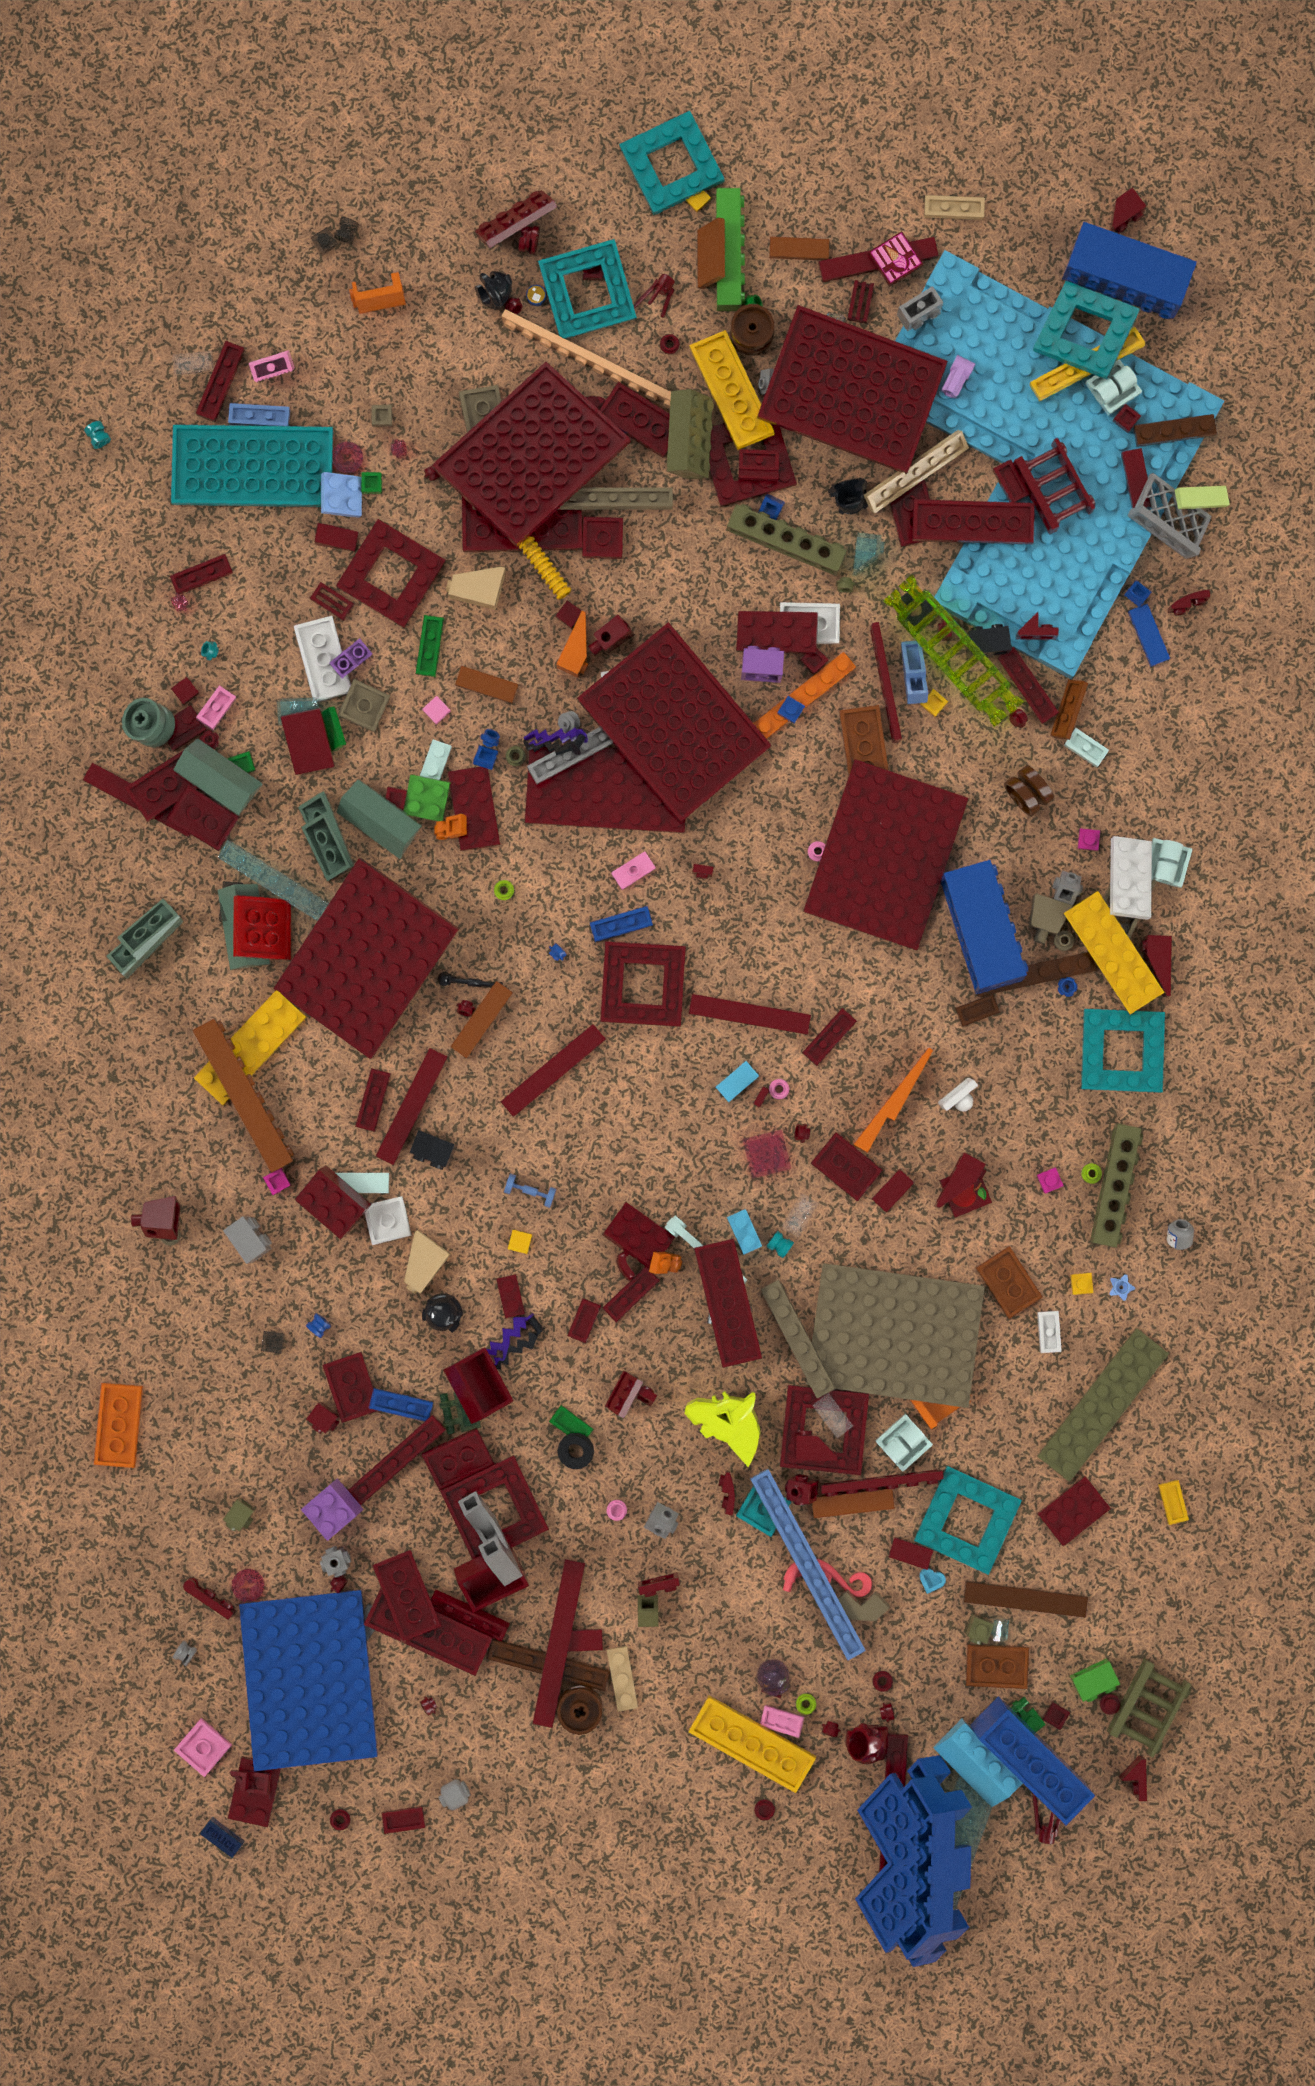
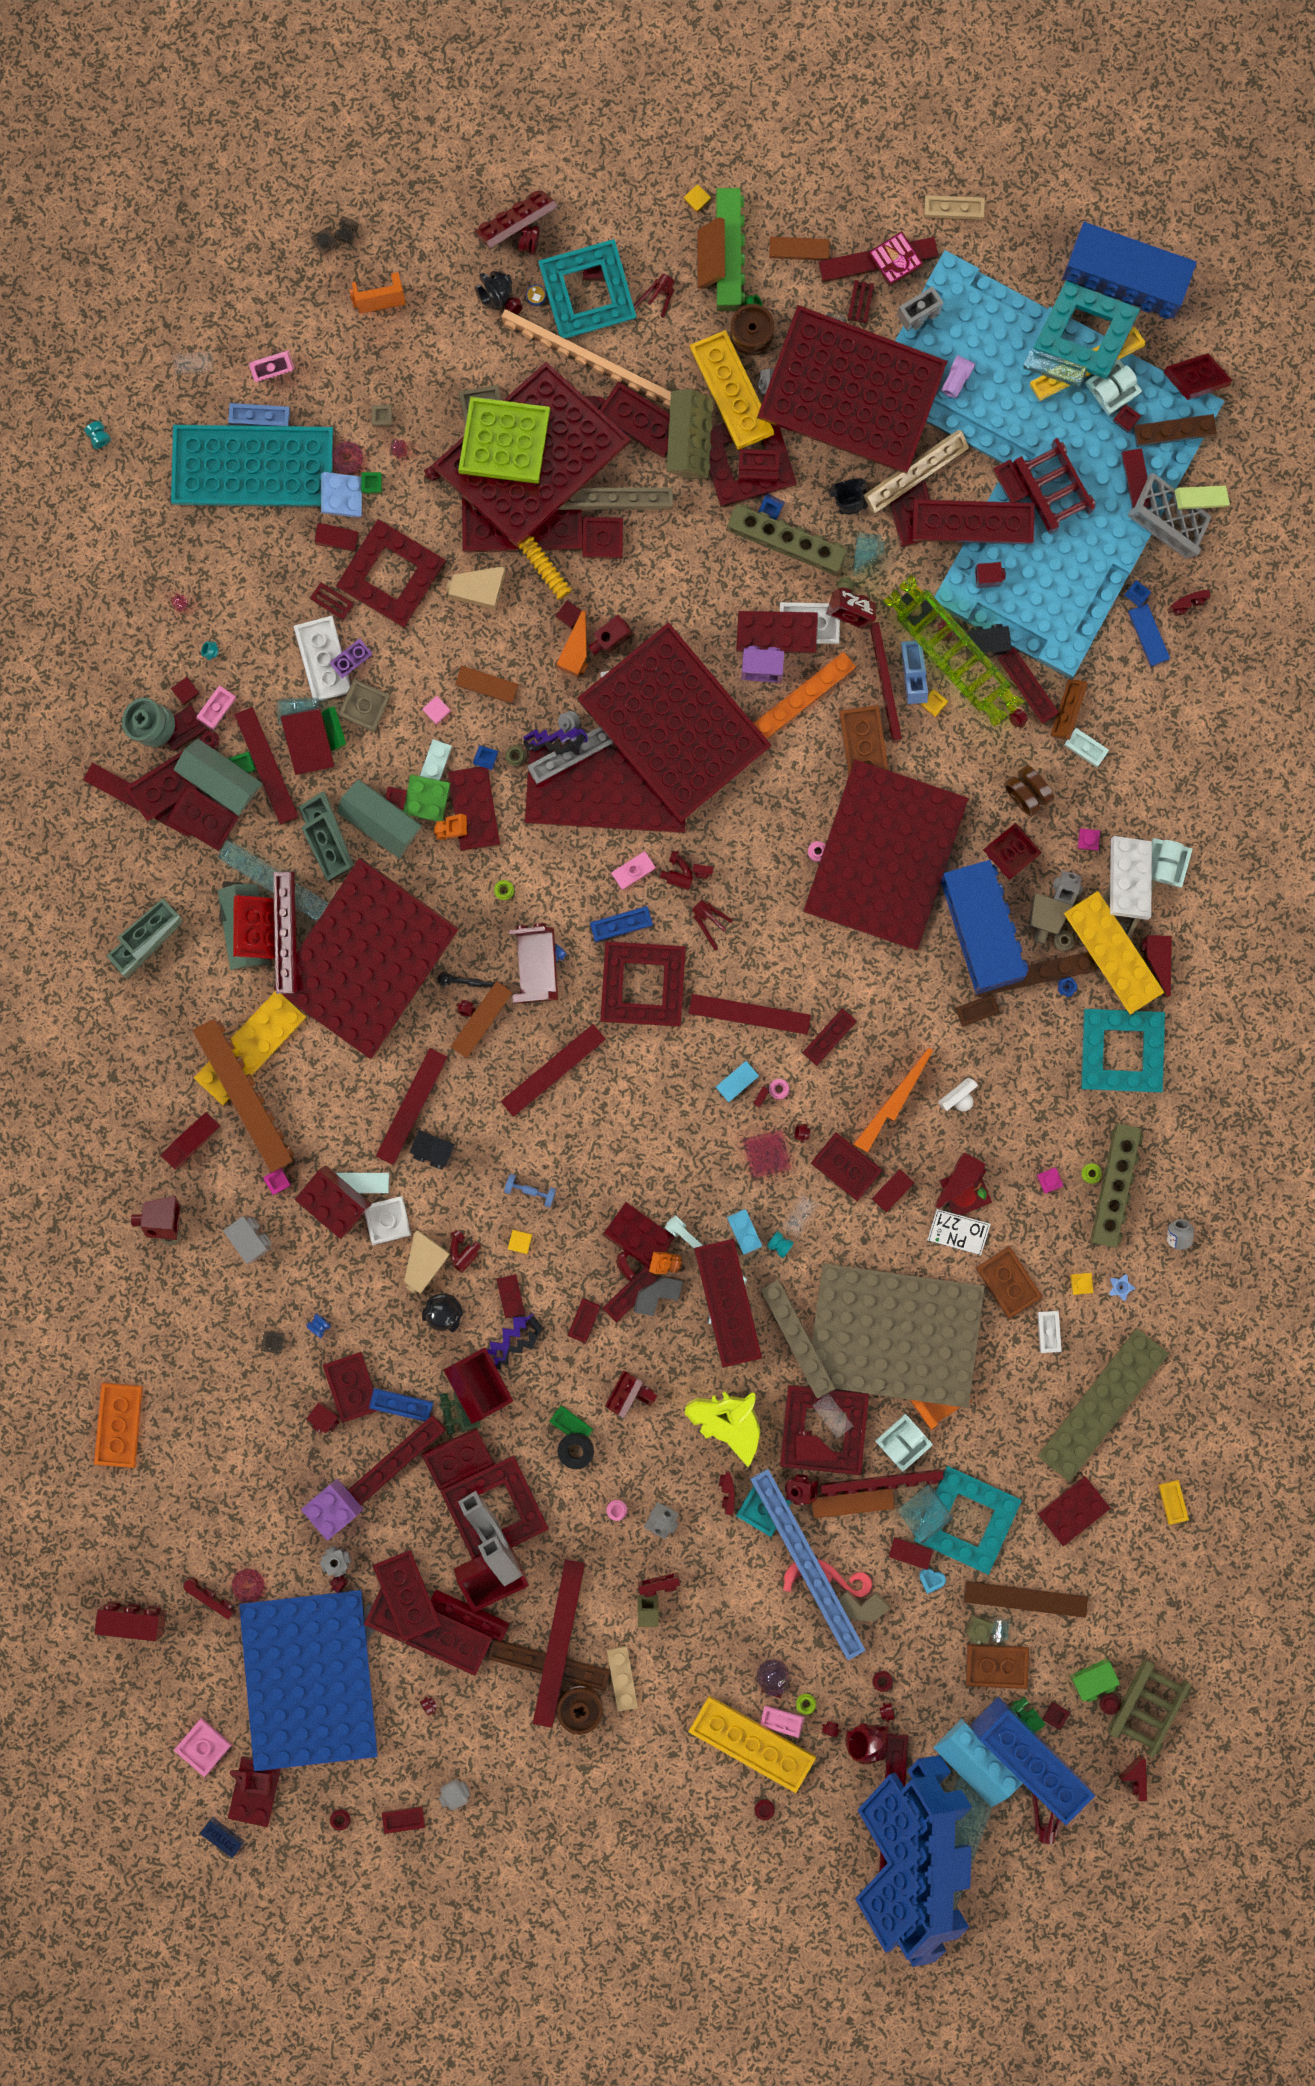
(130, 1621): none -> dark red piece
(183, 1652): light grey wheel -> none
(190, 1141): none -> dark red slope
(201, 574): dark red tile -> none
(220, 381): dark red plate -> none
(239, 1515): olive brick -> none
(266, 766): none -> dark red tile
(285, 932): none -> tile
(373, 1100): dark red tile -> none
(429, 646): green tile -> none
(462, 1261): none -> dark red plant
(490, 738): blue plate -> none
(504, 440): none -> lime plate
(536, 964): none -> panel
(586, 1640): dark red tile -> none
(648, 1296): none -> dark grey tile
(669, 338): dark red plate -> none
(675, 878): none -> dark red plant
(684, 128): teal plate -> none
(704, 911): none -> dark red plant
(791, 709): blue plate -> none
(814, 662): dark red plate -> none
(851, 608): none -> dark red slope
(925, 1514): none -> clear light blue plate
(958, 1232): none -> white sticker
(989, 575): none -> dark red brick
(1012, 851): none -> dark red plate
(1031, 631): dark red slope -> none
(1055, 368): none -> clear light blue tile
(1126, 209): dark red slope -> none
(1197, 376): none -> dark red plate

